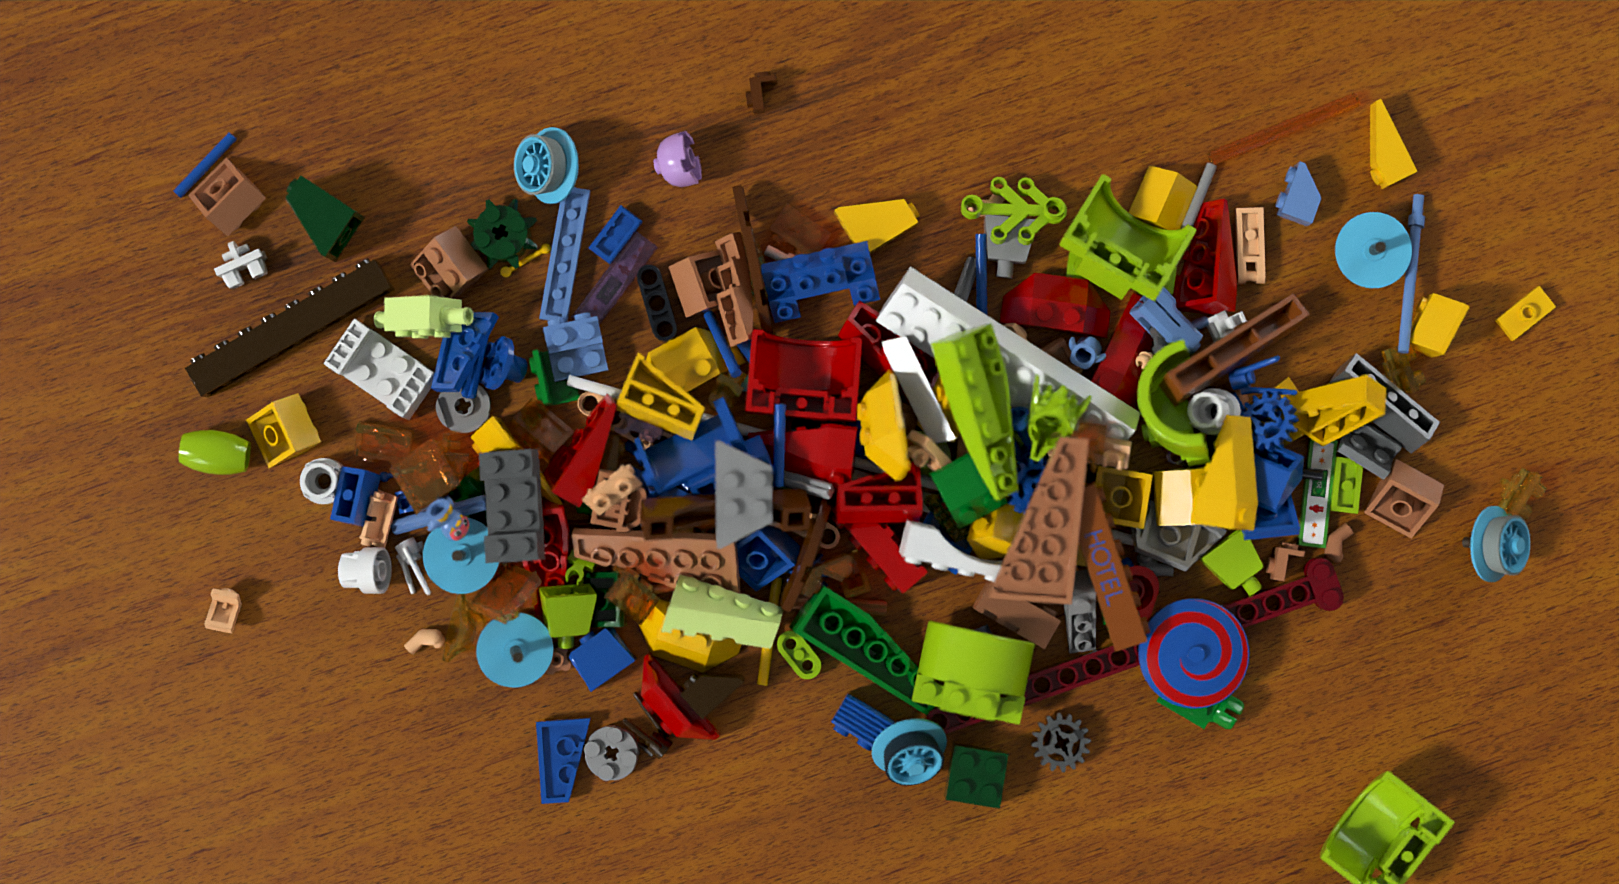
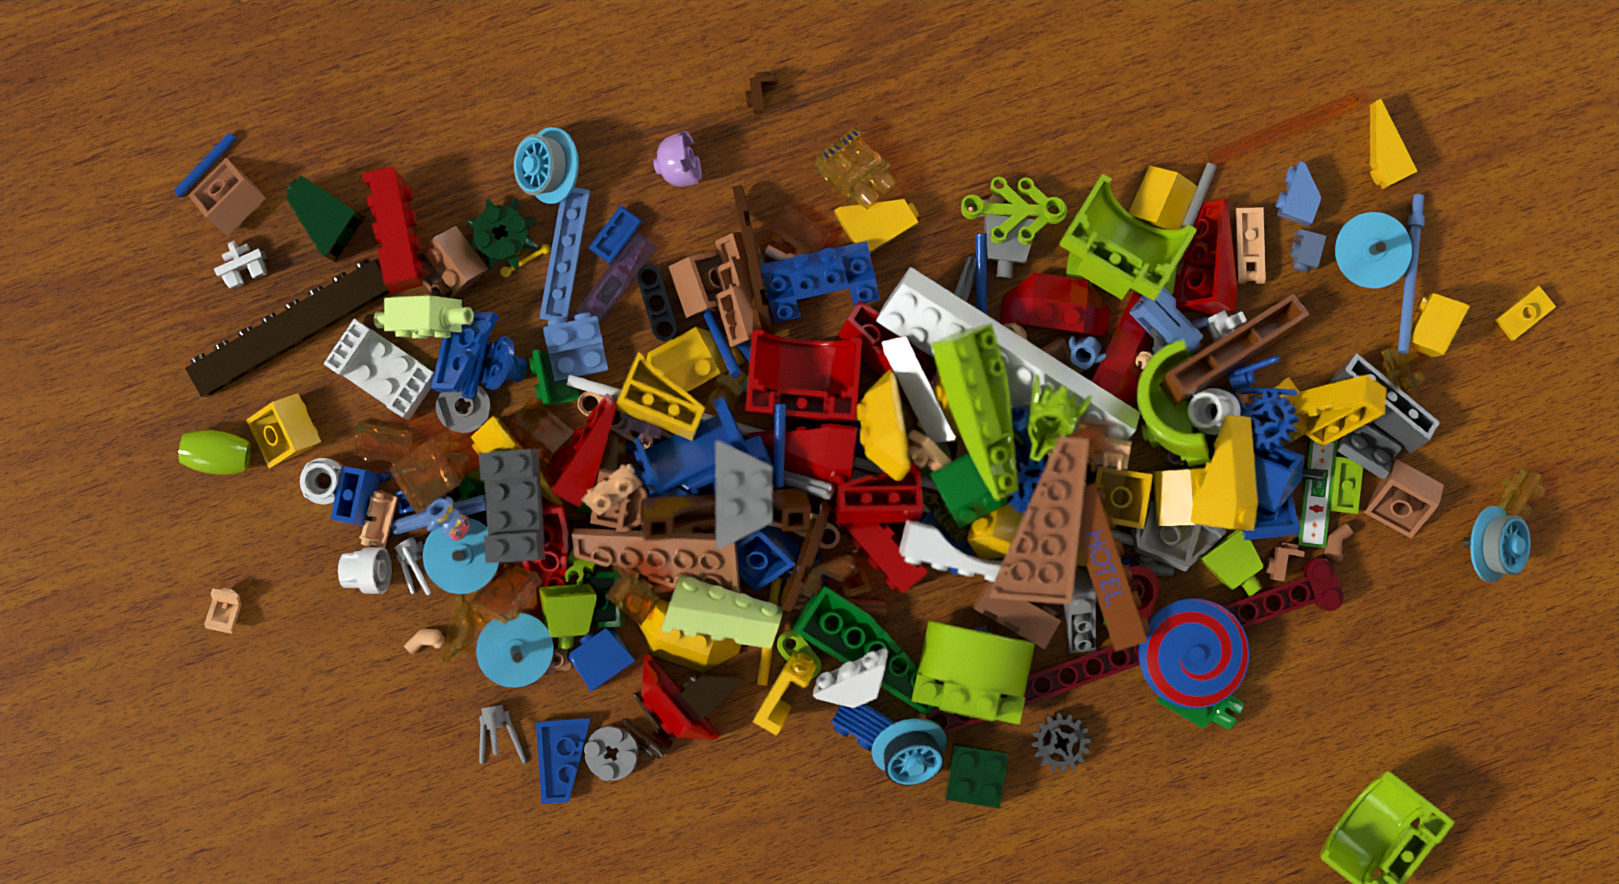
(395, 229): none -> red wedge
(491, 719): none -> light grey plant
(773, 709): none -> yellow panel
(853, 682): none -> white slope
(855, 169): none -> clear yellow hips
(1307, 250): none -> sand blue brick

